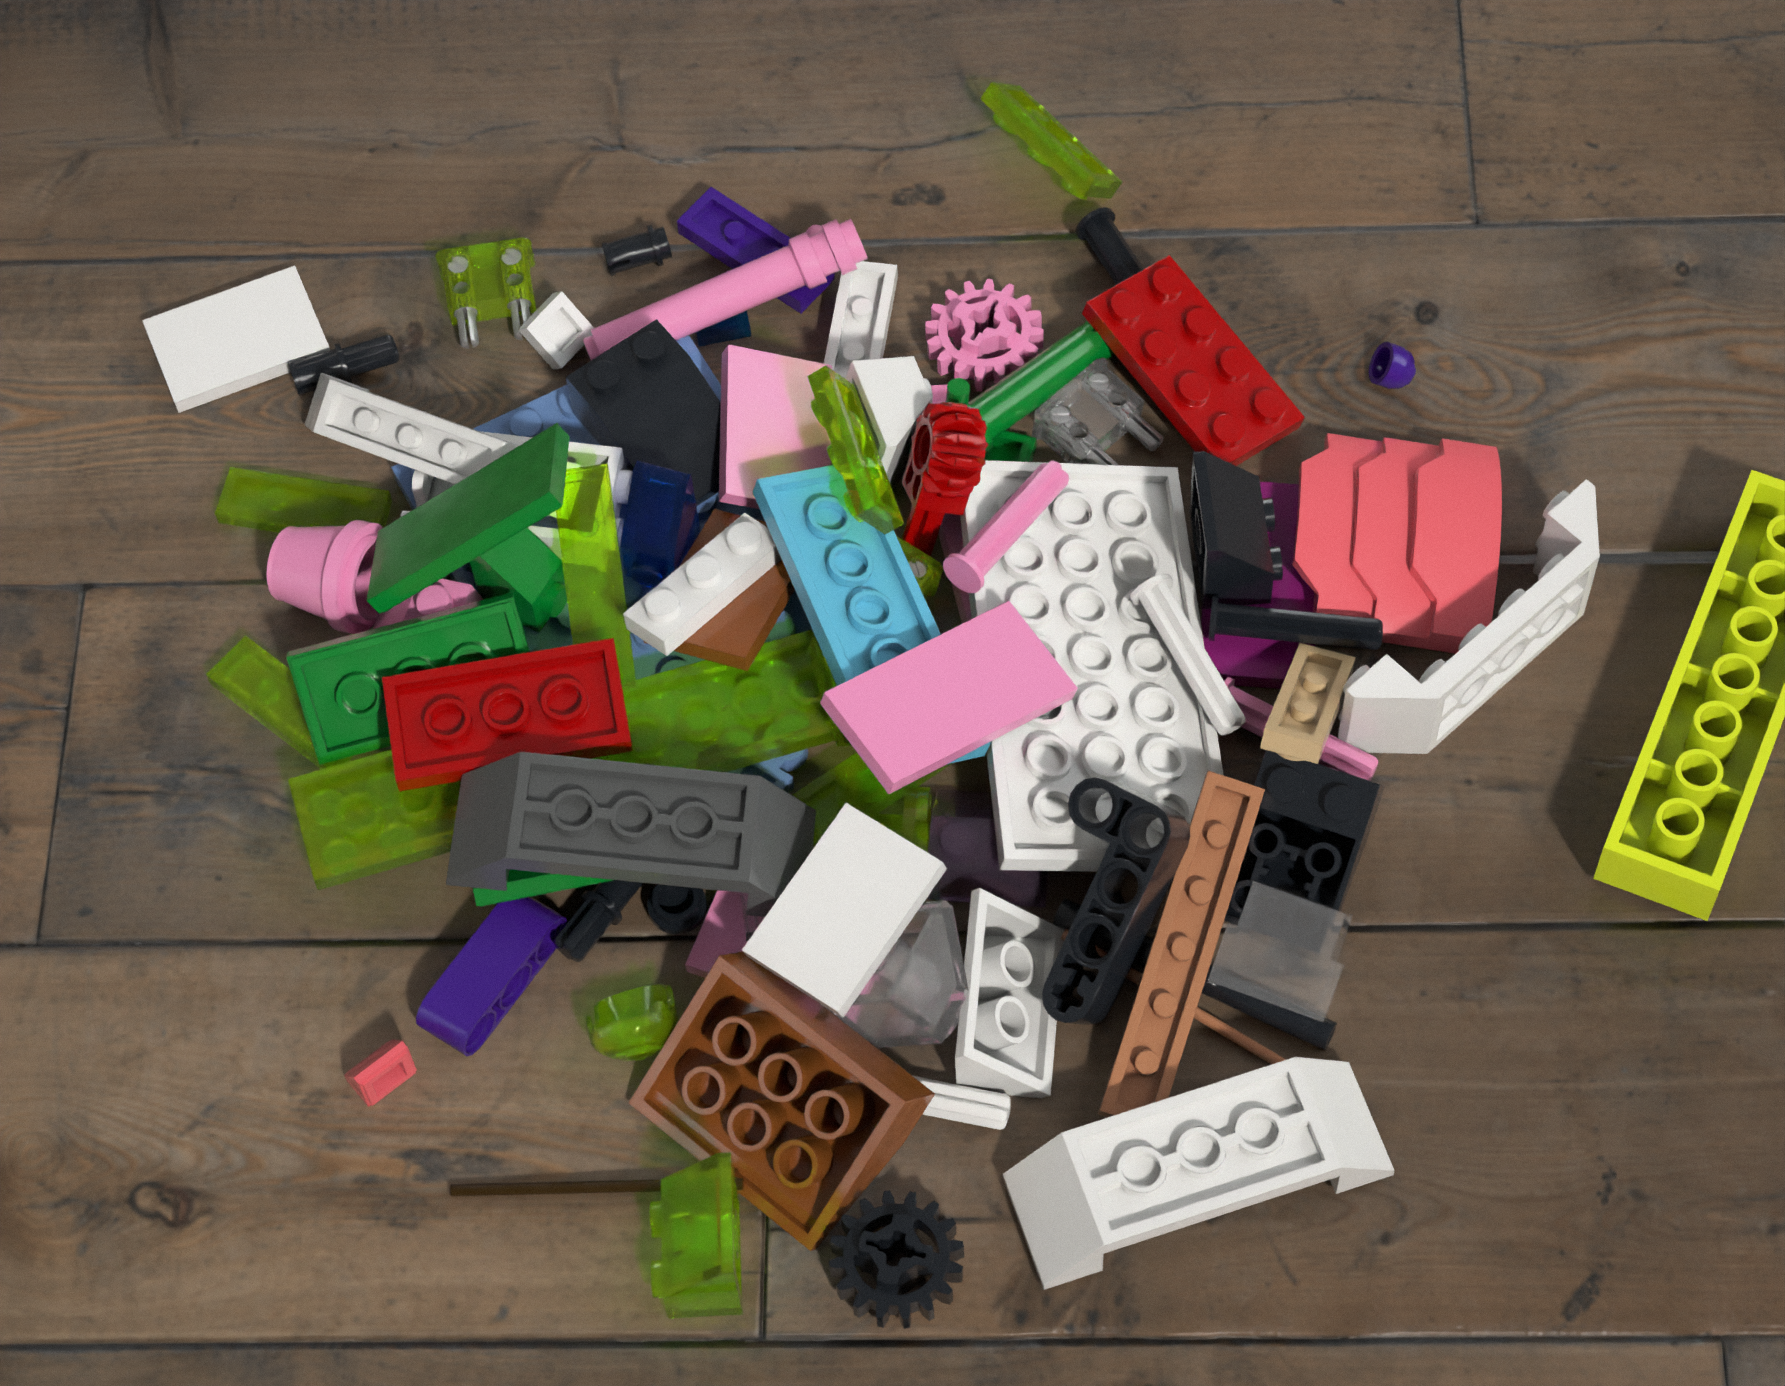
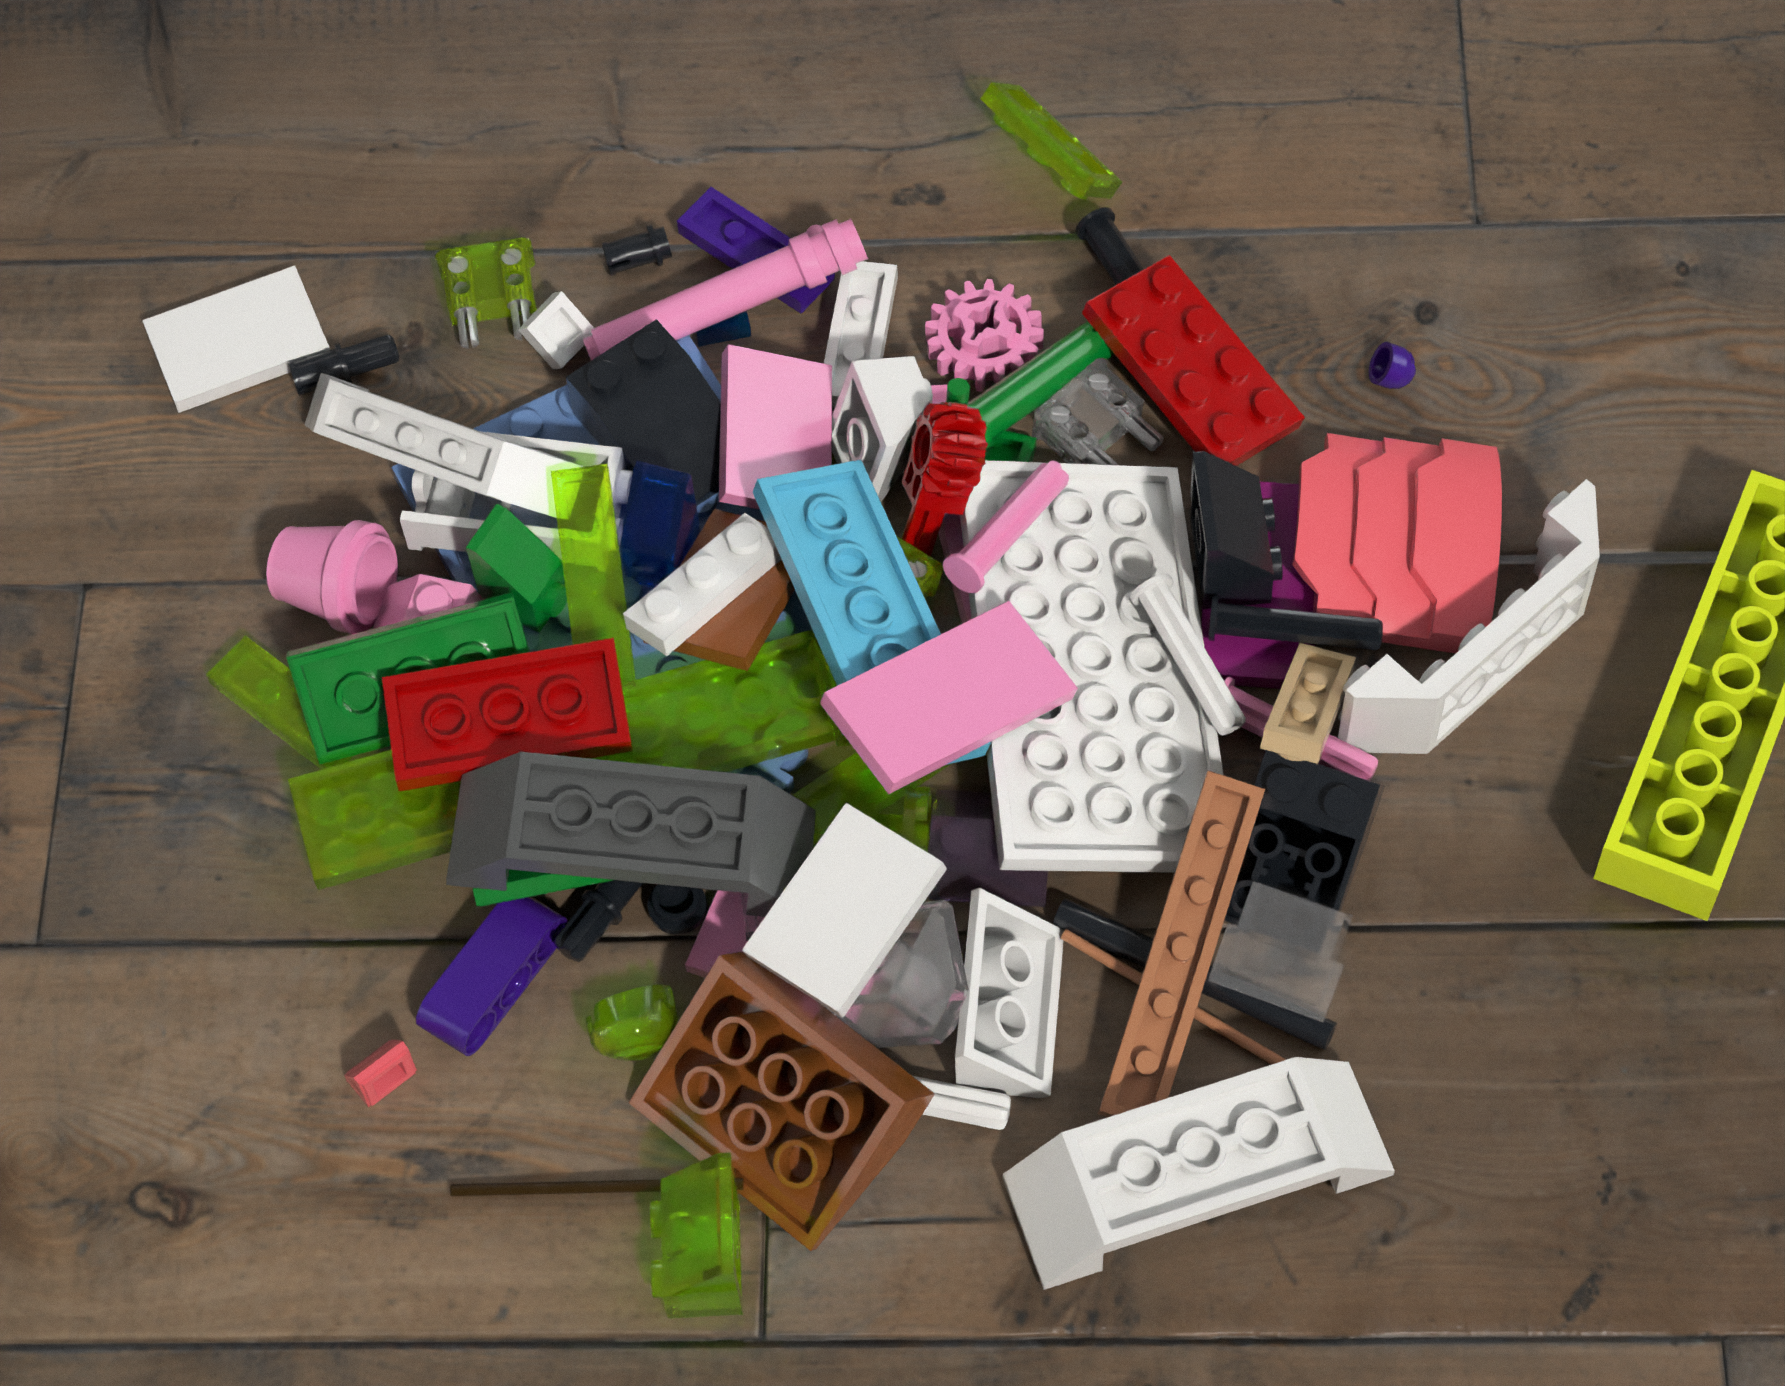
(282, 501): clear neon green tile -> none
(469, 519): green tile -> none
(854, 451): clear neon green plate -> none
(873, 1250): black gear -> none
(1103, 903): black beam -> none

